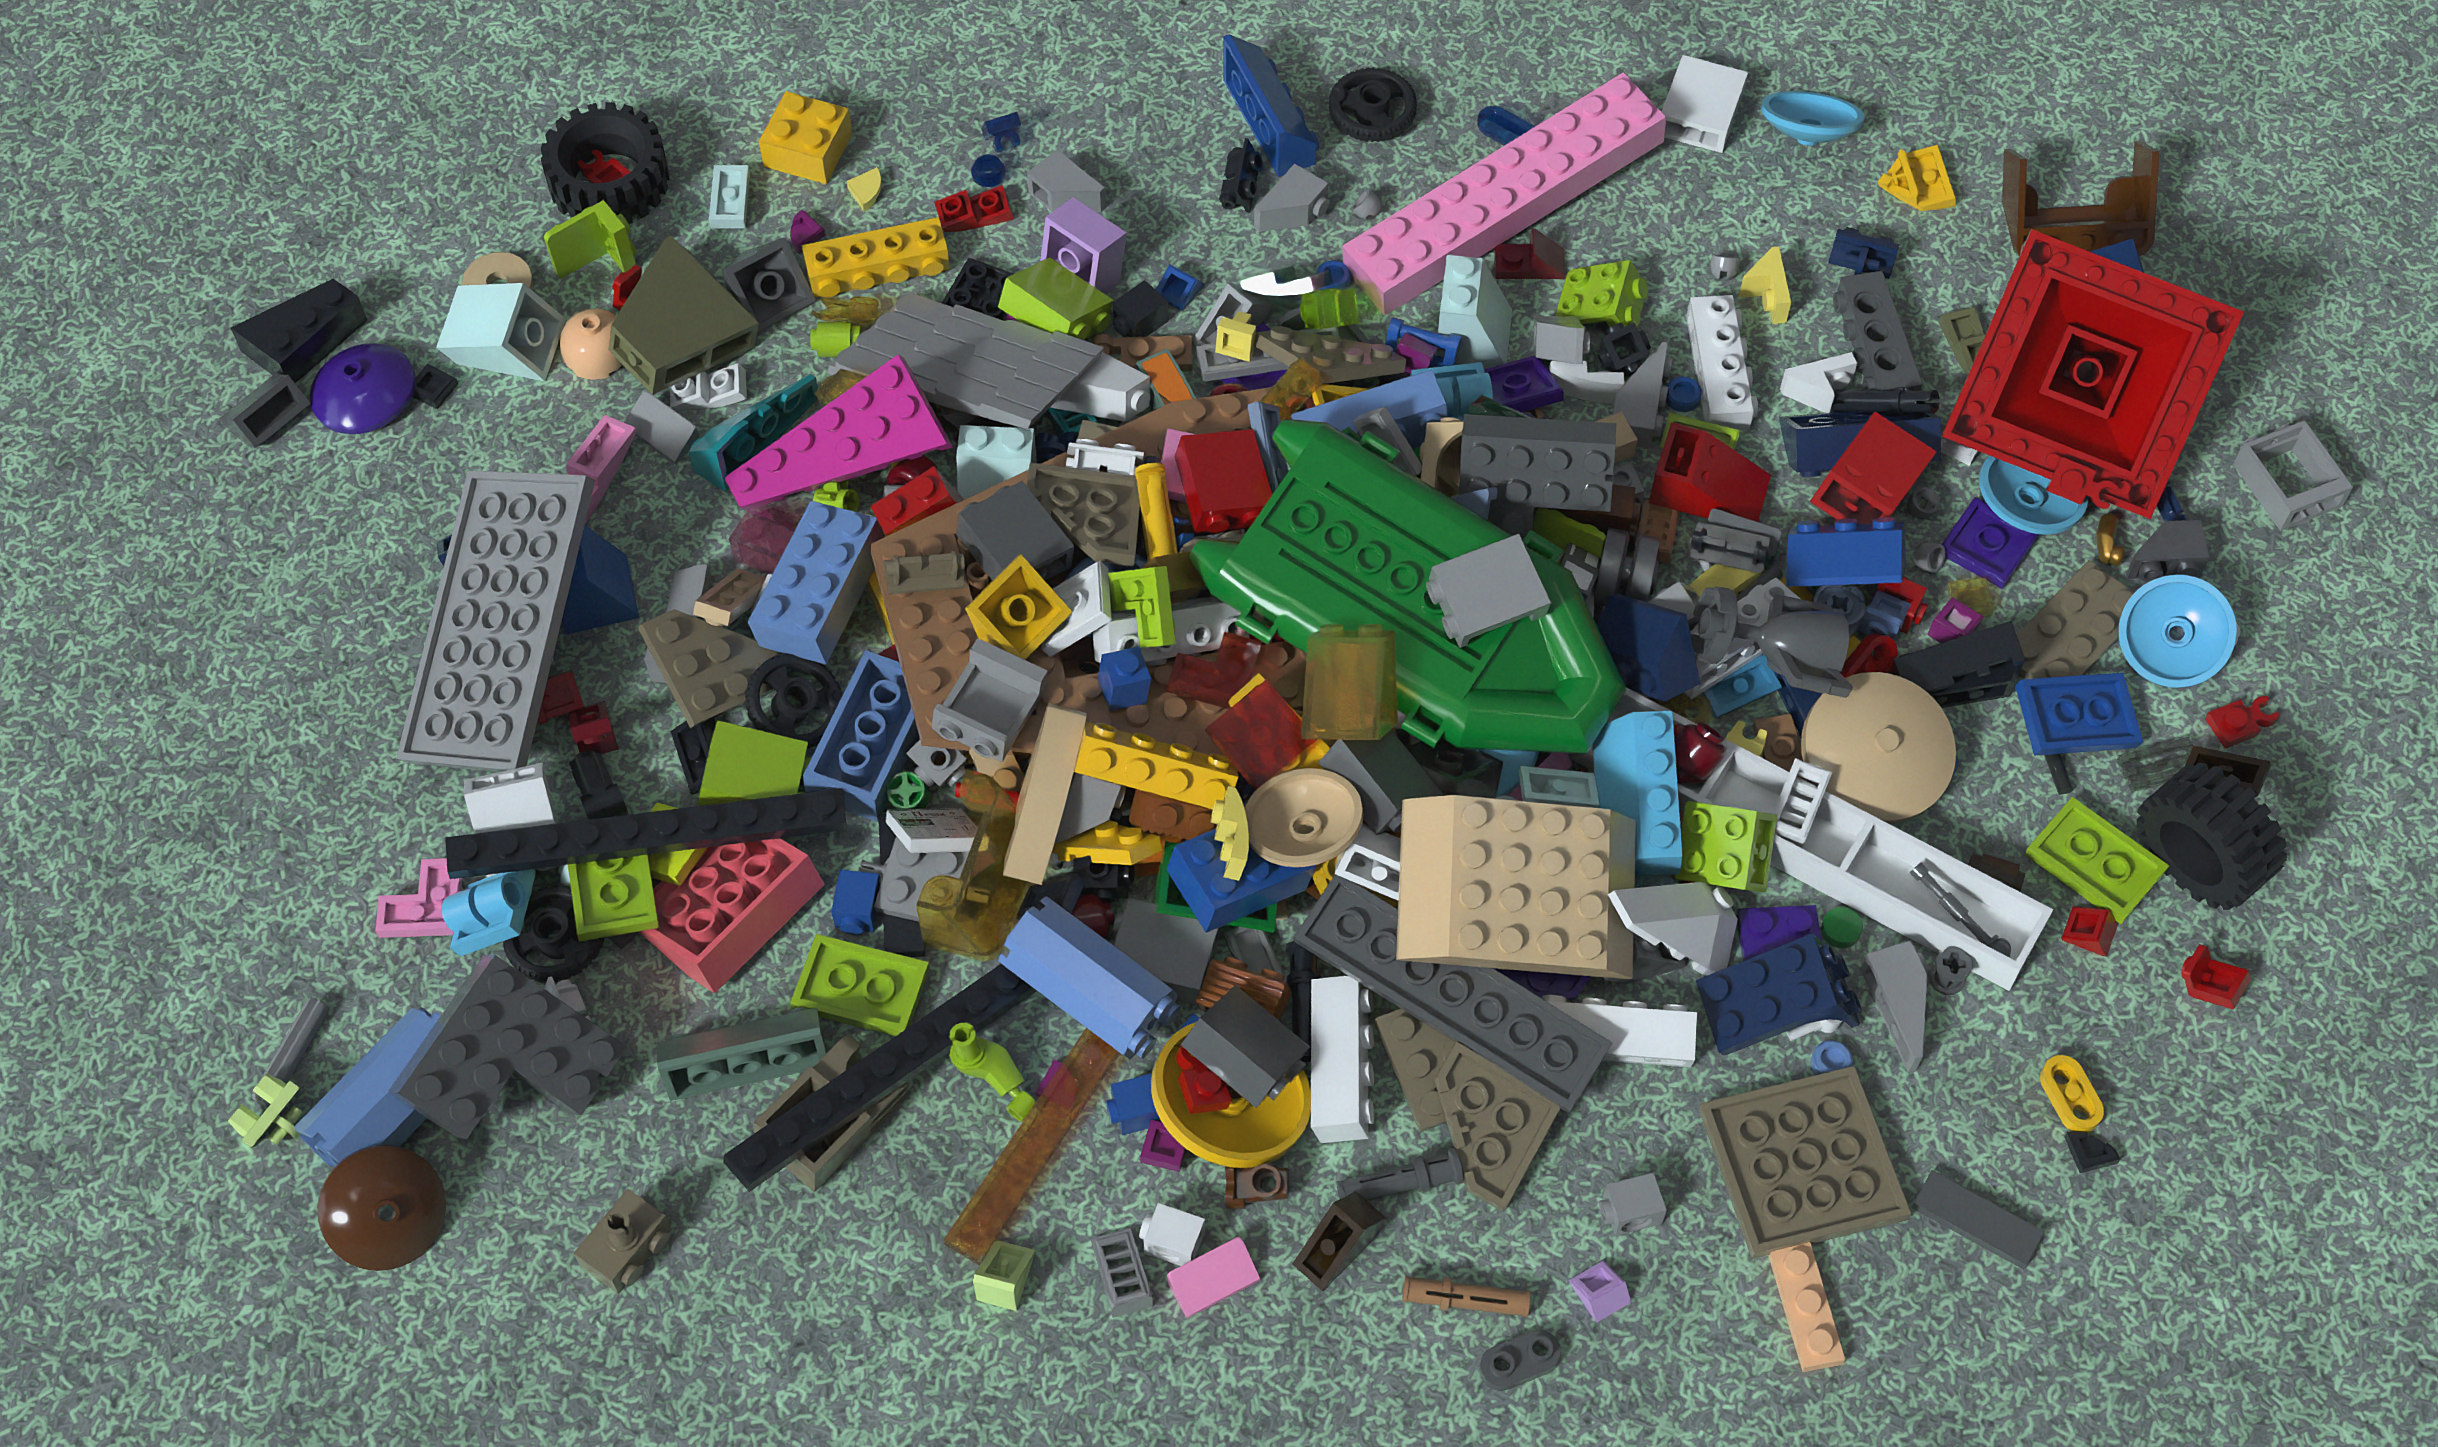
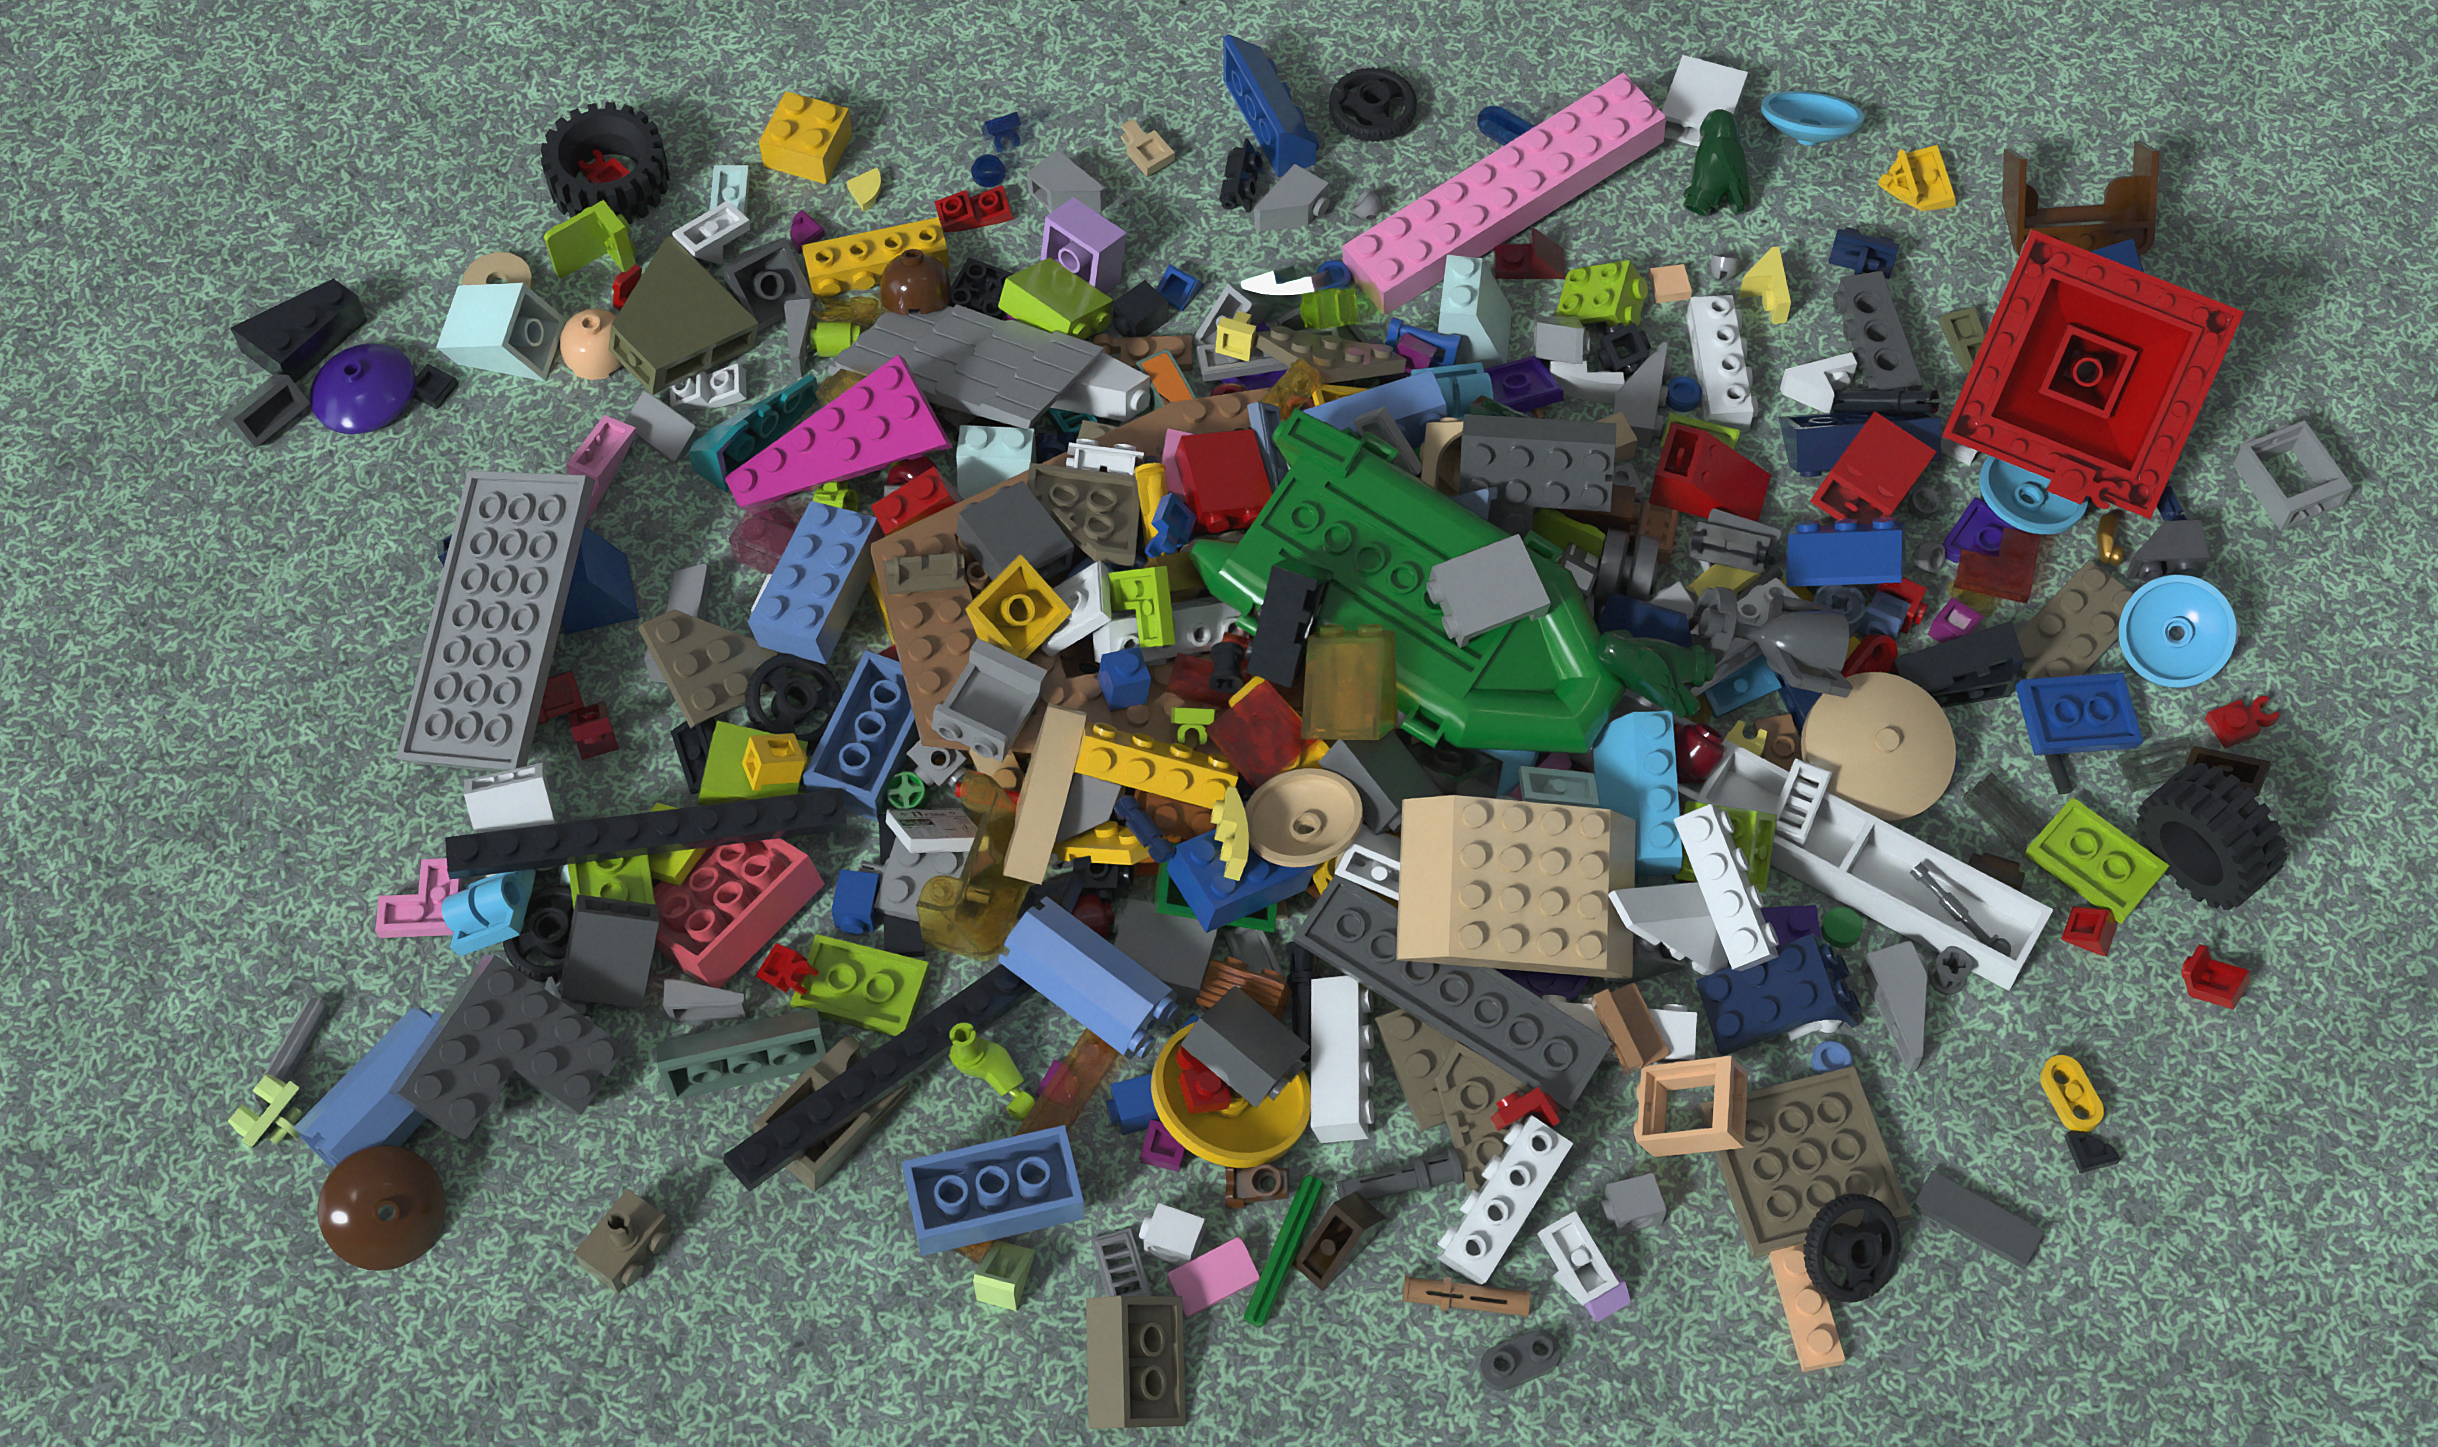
(598, 792): black piece -> none
(609, 952): none -> dark grey brick
(698, 1002): none -> light grey slope
(712, 230): none -> white slope
(729, 598): tan plate -> none
(773, 760): none -> yellow brick
(785, 969): none -> red plate
(799, 324): none -> light grey slope
(914, 282): none -> reddish brown cylinder
(993, 1190): none -> medium blue brick
(1135, 1362): none -> dark tan slope
(1144, 829): none -> dark blue axle
(1148, 150): none -> tan plate
(1173, 524): none -> blue plate
(1192, 718): none -> lime tile
(1227, 667): none -> black bush
(1284, 1251): none -> green axle
(1287, 619): none -> black wedge
(1319, 443): none -> green tile
(1504, 1200): none -> white brick
(1514, 1107): none -> red bracket
(1578, 1259): none -> white slope
(1629, 1027): none -> medium nougat panel
(1657, 668): none -> dark green animal
(1670, 283): none -> light nougat tile
(1718, 167): none -> dark green animal
(1726, 887): none -> white brick
(1728, 1108): none -> light nougat window
(1852, 1247): none -> black wheel
(2003, 576): none -> clear red plate
(2005, 809): none -> clear smoke tile

